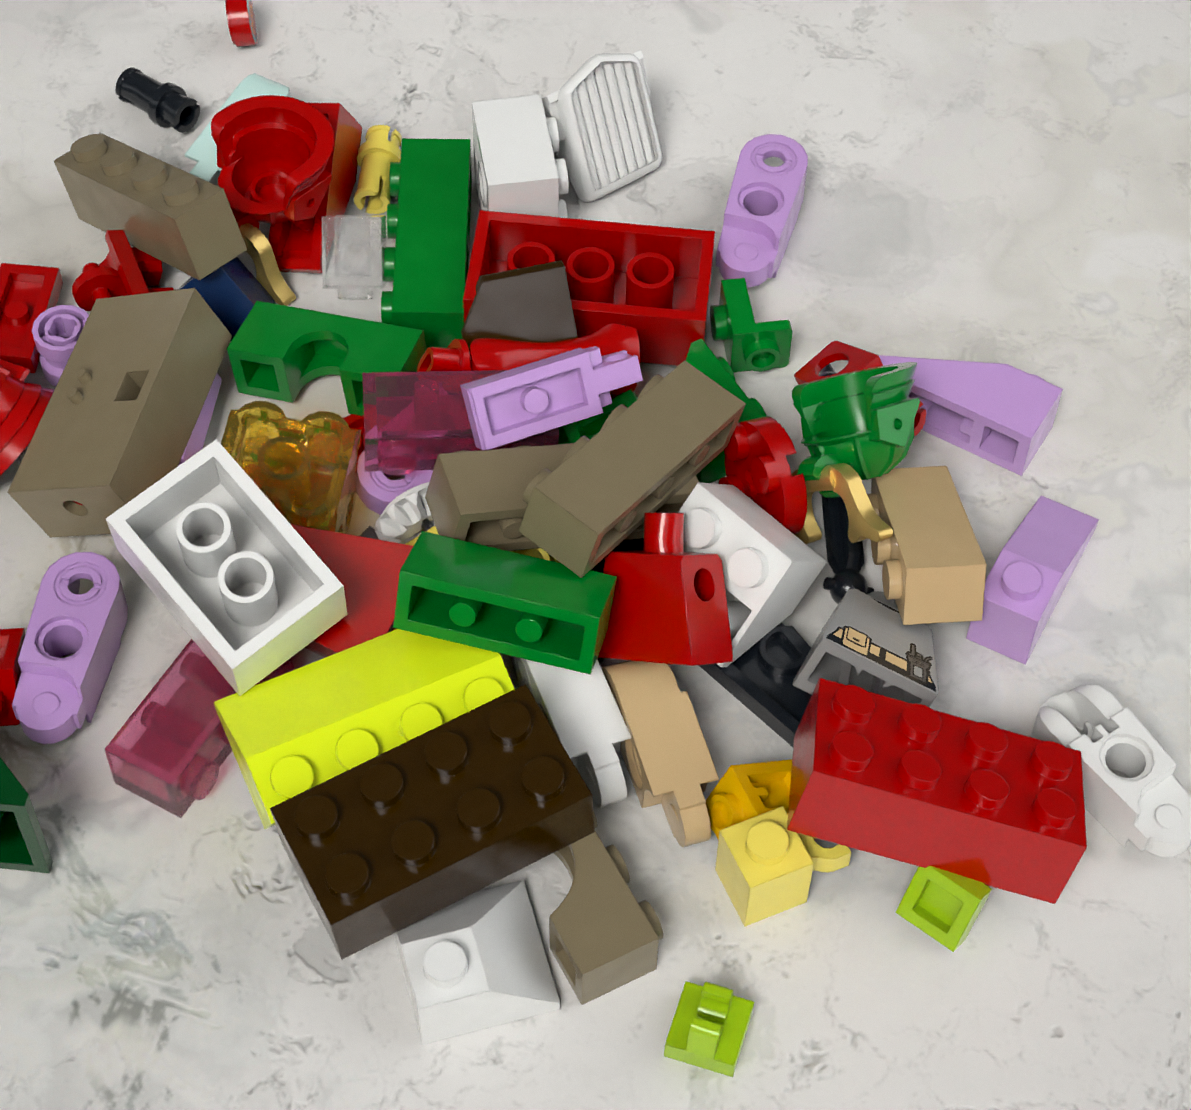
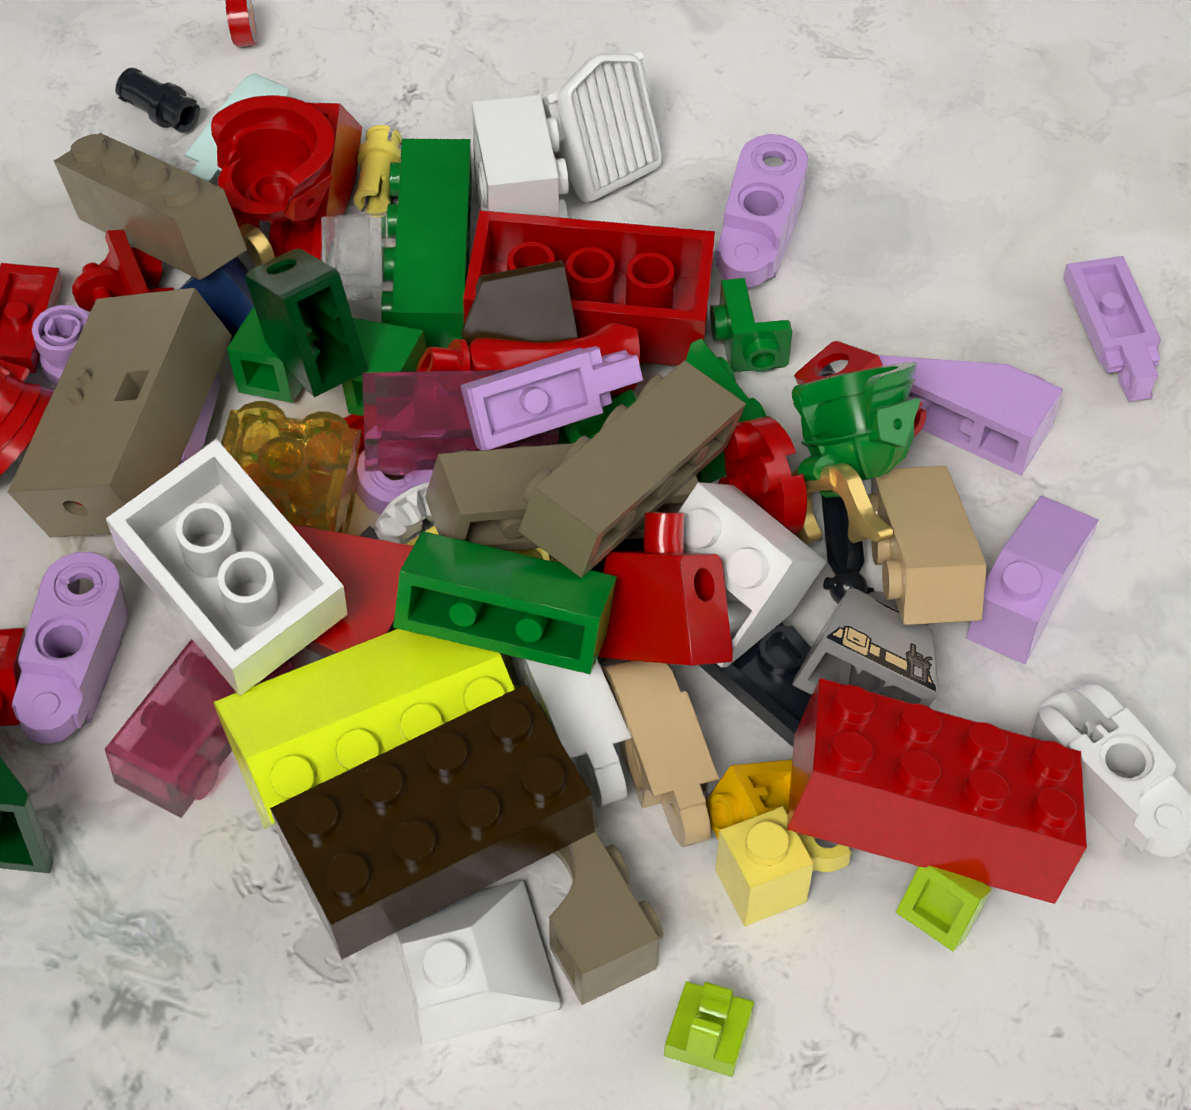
(302, 298): none -> dark green torso
(1116, 322): none -> lavender hinge

